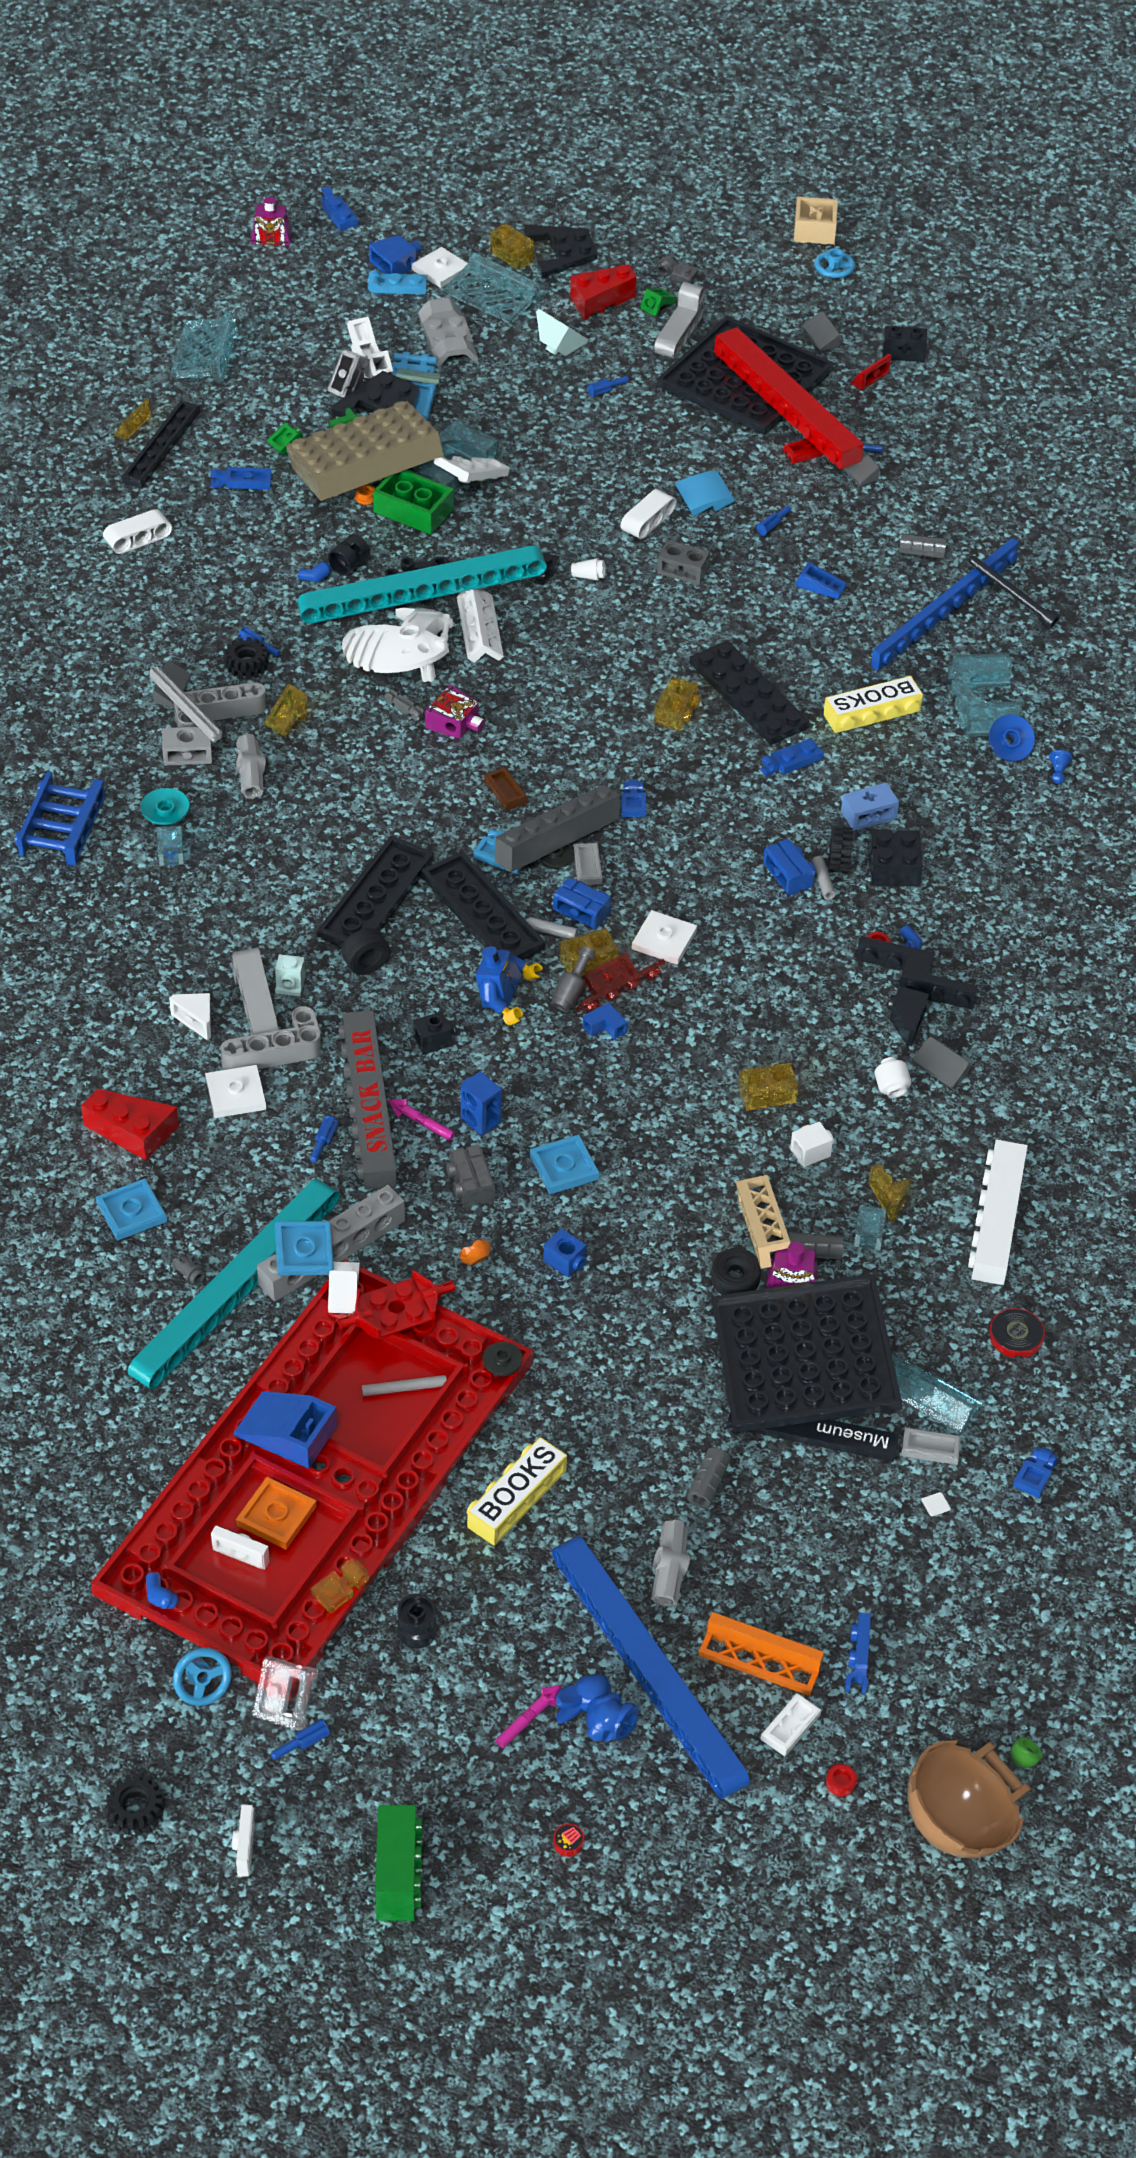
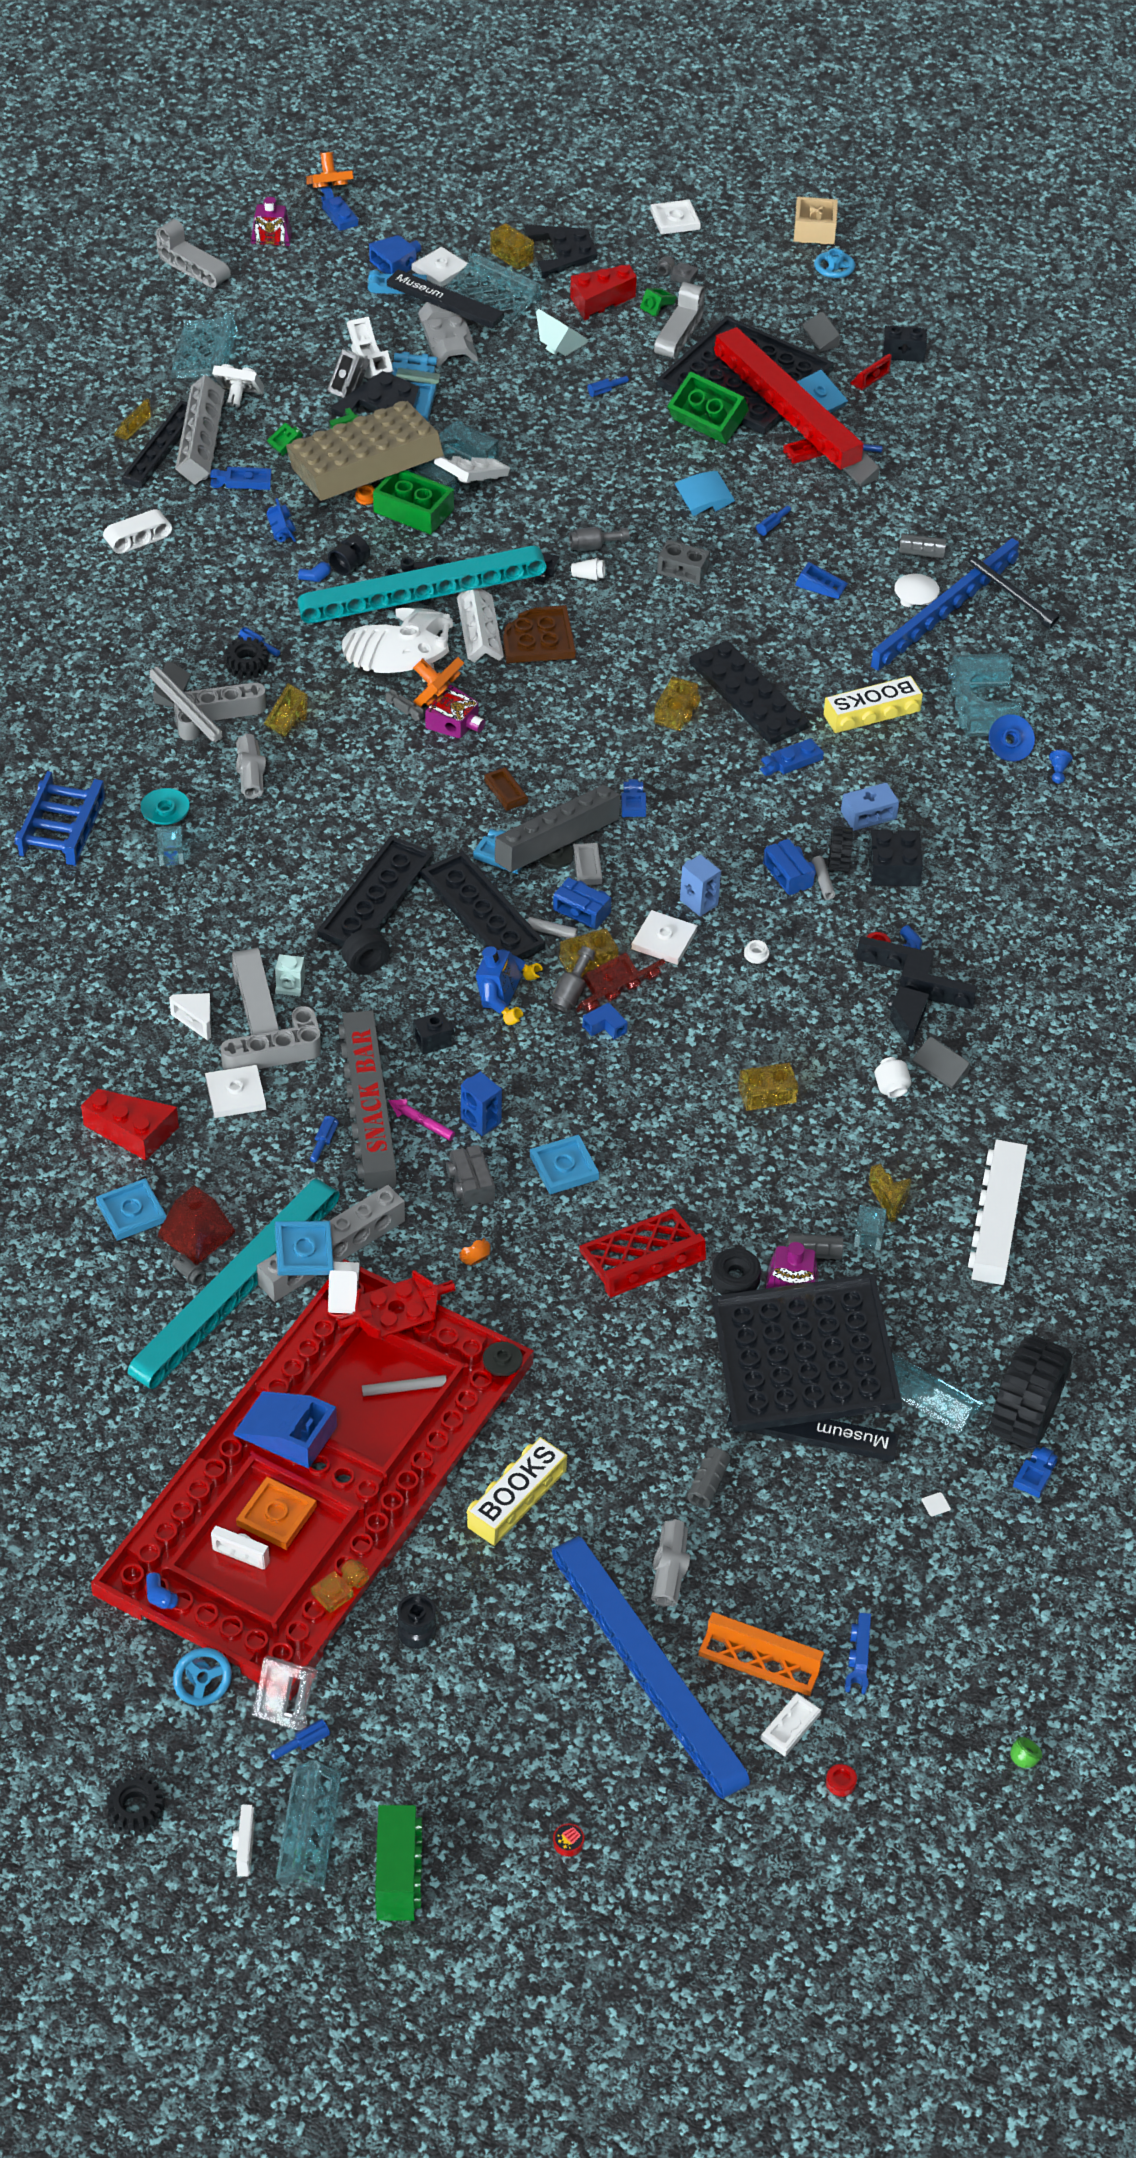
(185, 746): light grey brick -> none
(188, 258): none -> light grey beam
(195, 1225): none -> clear red slope
(200, 430): none -> light grey brick
(237, 382): none -> white plate
(280, 523): none -> blue hinge
(302, 1818): none -> clear light blue fence
(329, 173): none -> orange plate
(435, 681): none -> orange plate
(445, 299): none -> black tile
(539, 636): none -> reddish brown plate
(547, 1698): dark pink piece -> none
(565, 1253): blue brick -> none
(592, 538): none -> flat silver piece
(605, 1715): blue animal -> none
(648, 514): white beam -> none
(650, 1264): none -> red fence
(675, 216): none -> white plate
(700, 885): none -> medium blue brick
(708, 407): none -> green brick
(755, 1216): tan fence -> none
(756, 952): none -> white plate
(811, 1144): white brick -> none
(823, 390): none -> dark azure plate
(916, 590): none -> white dish
(931, 1446): light grey tile -> none
(963, 1800): medium nougat windscreen -> none
(1016, 1333): black tile -> none
(1030, 1391): none -> black tyre

